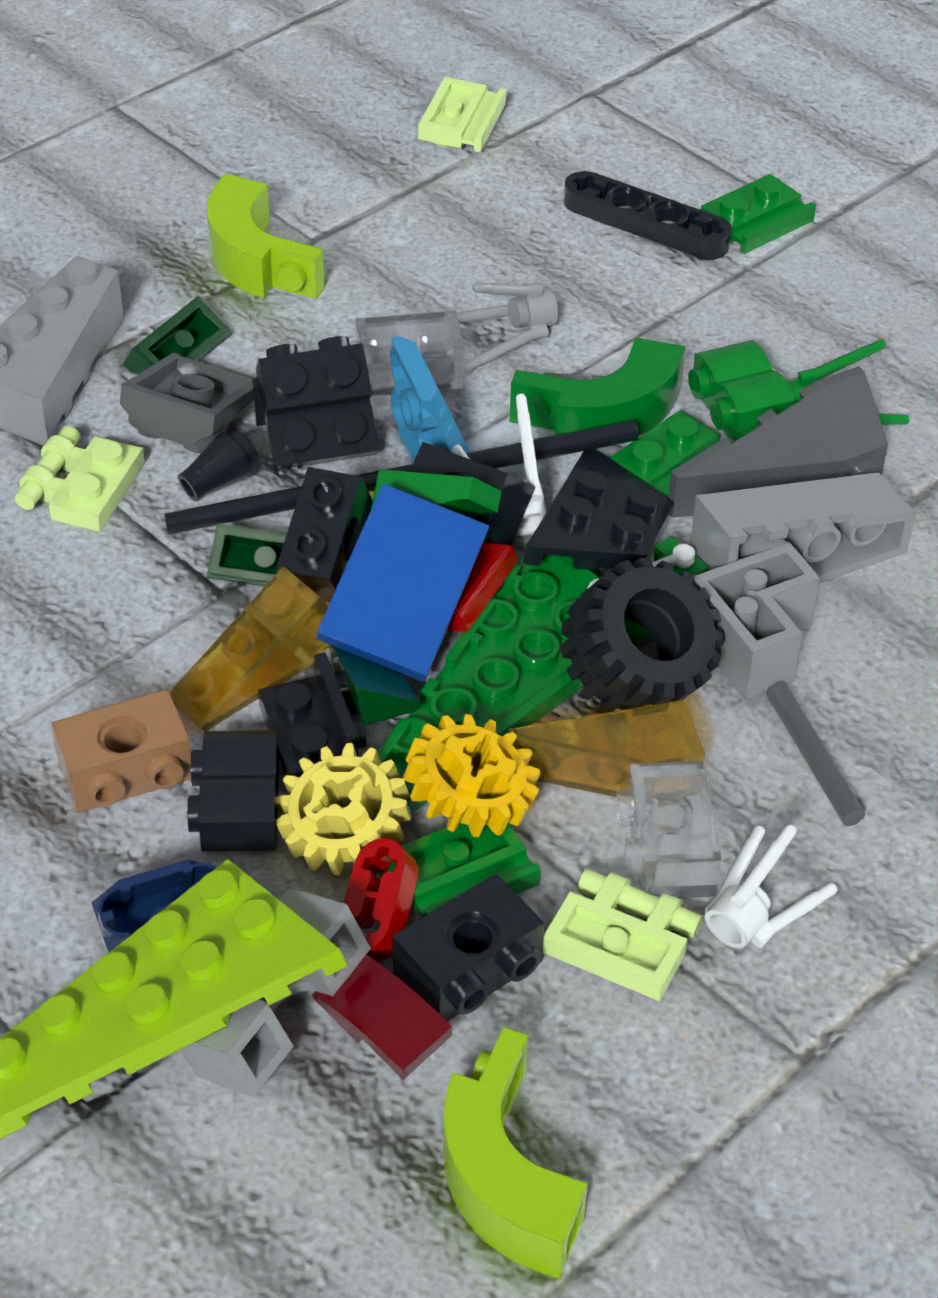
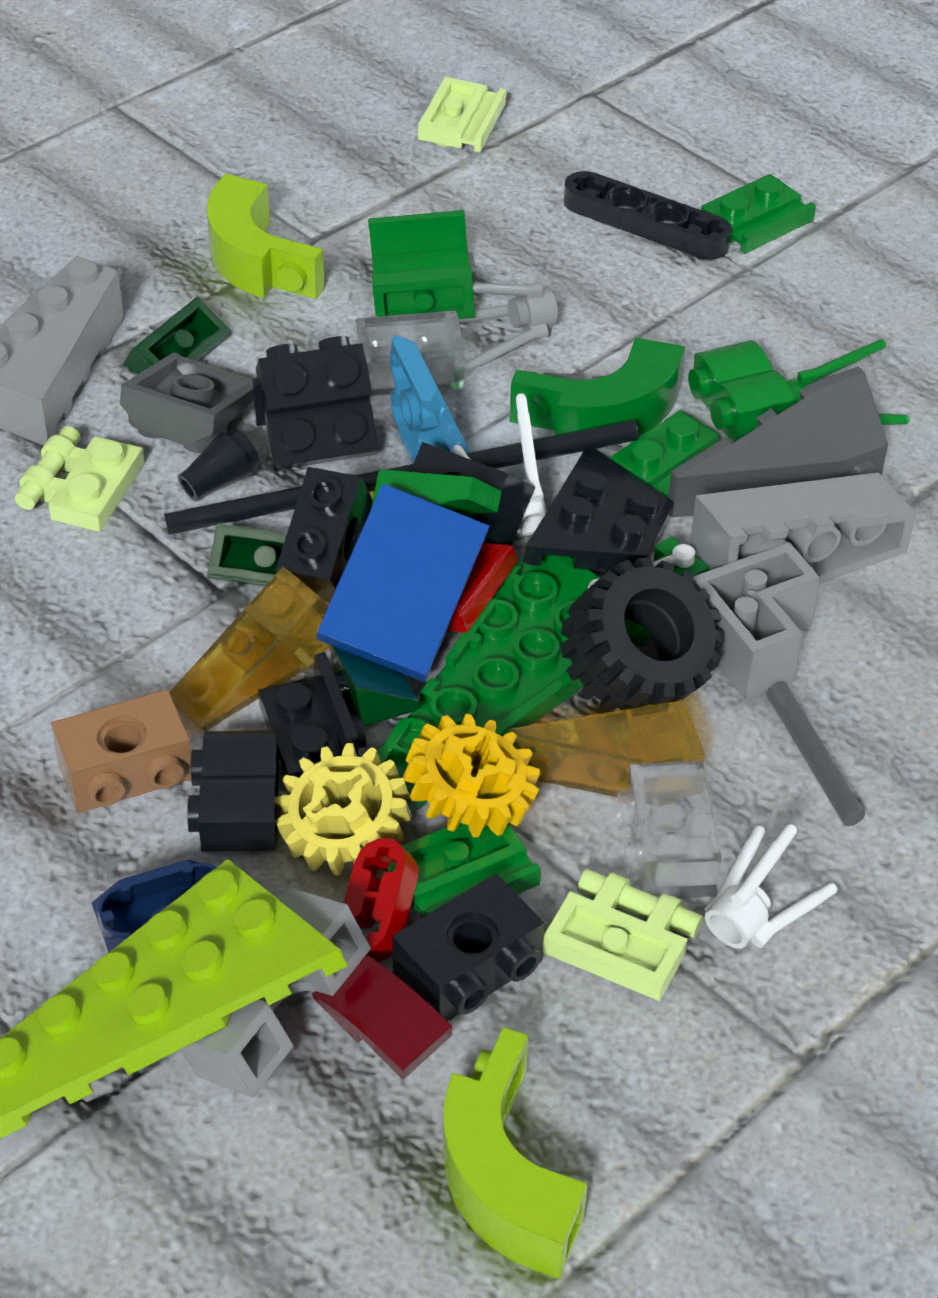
(421, 264): none -> green panel

